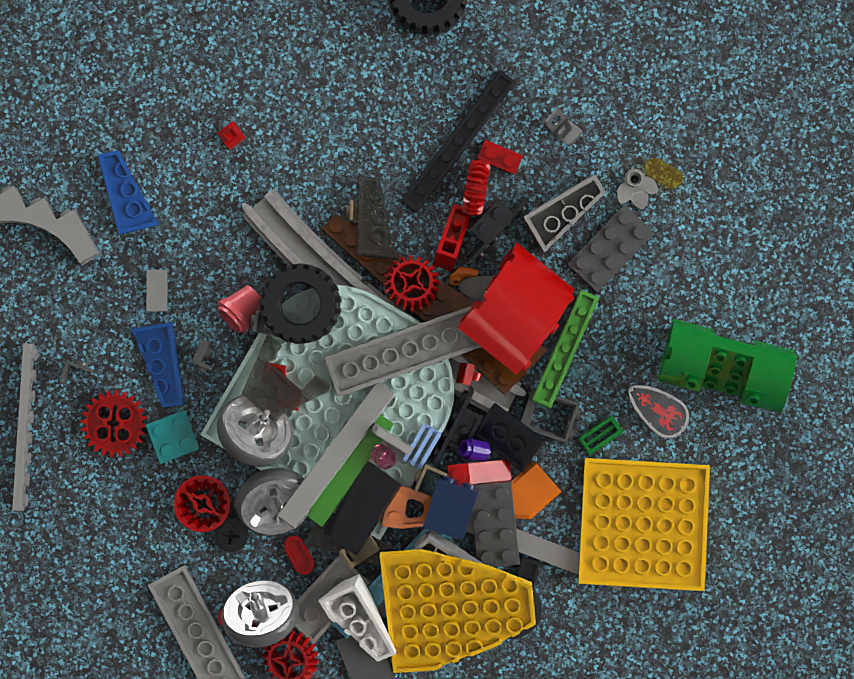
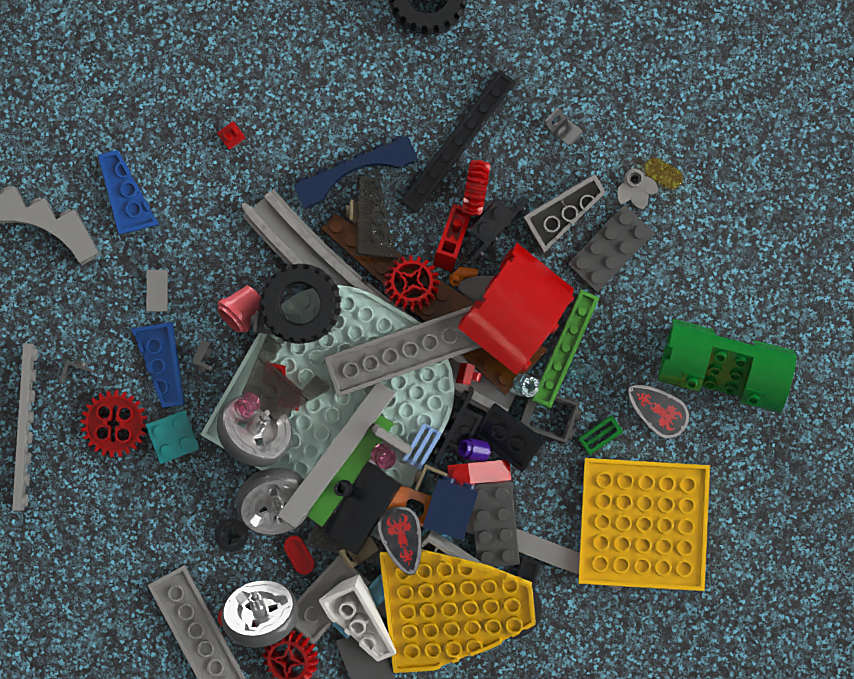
(187, 492): red gear -> none
(247, 405): none -> clear pink wheel
(347, 485): none -> black pin
(395, 155): none -> dark blue arch
(402, 538): none -> shield
(500, 157): red plate -> none
(523, 381): none -> clear light blue wheel
(532, 491): orange tile -> none

